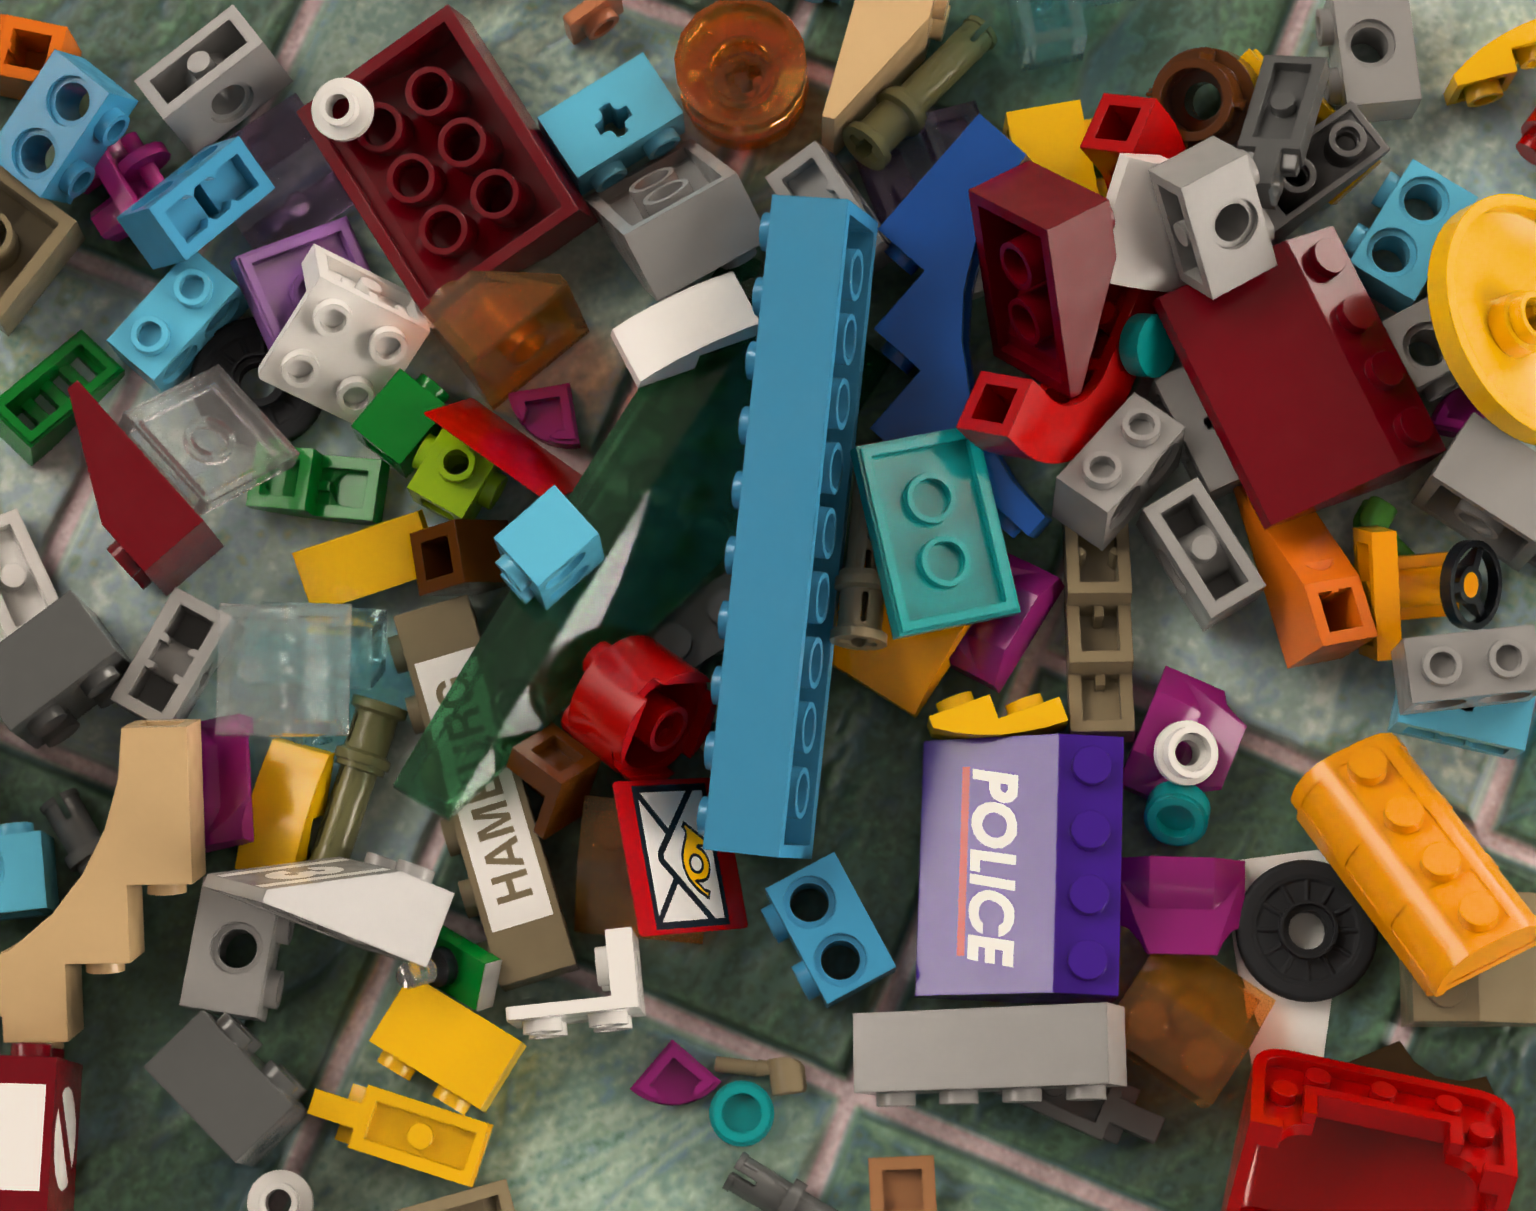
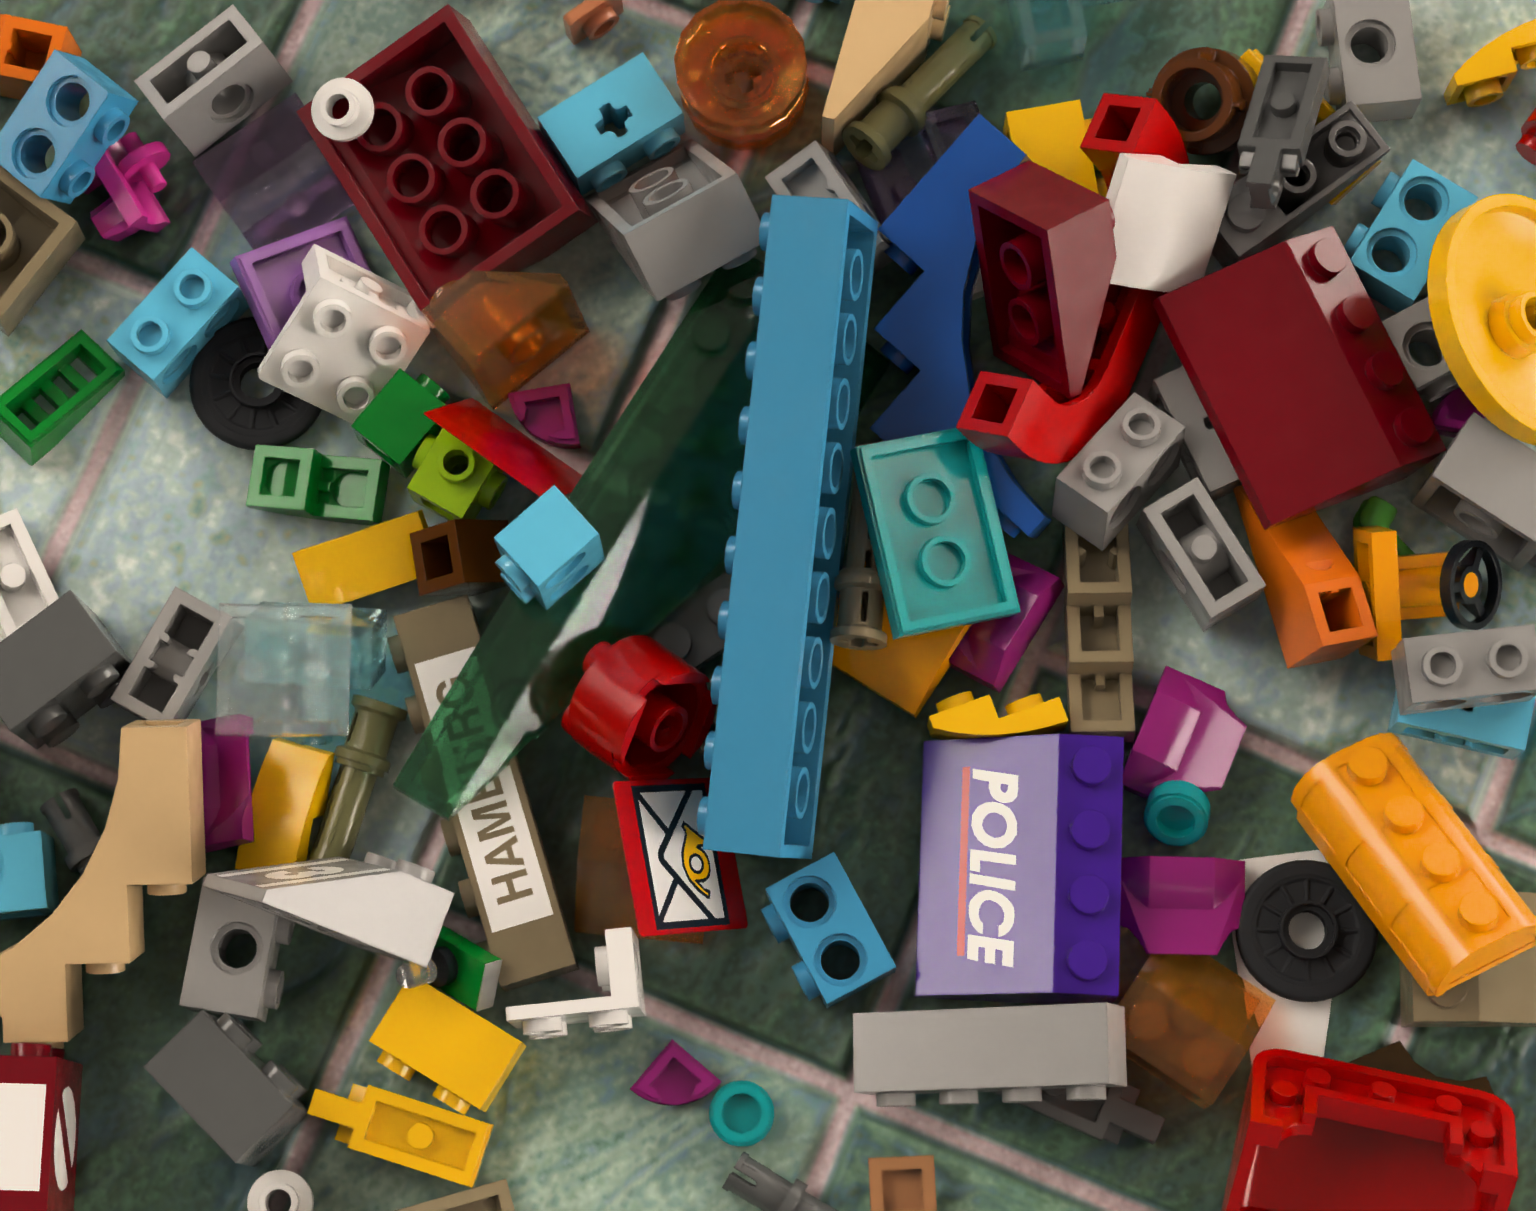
(152, 524): dark red slope -> none
(195, 203): dark azure brick -> none
(209, 439): clear tile -> none
(557, 771): reddish brown panel -> none
(682, 327): white slope -> none
(785, 1073): dark tan hand -> none
(1145, 346): teal tile -> none
(1190, 194): light grey brick -> none
(1203, 753): white plate -> none

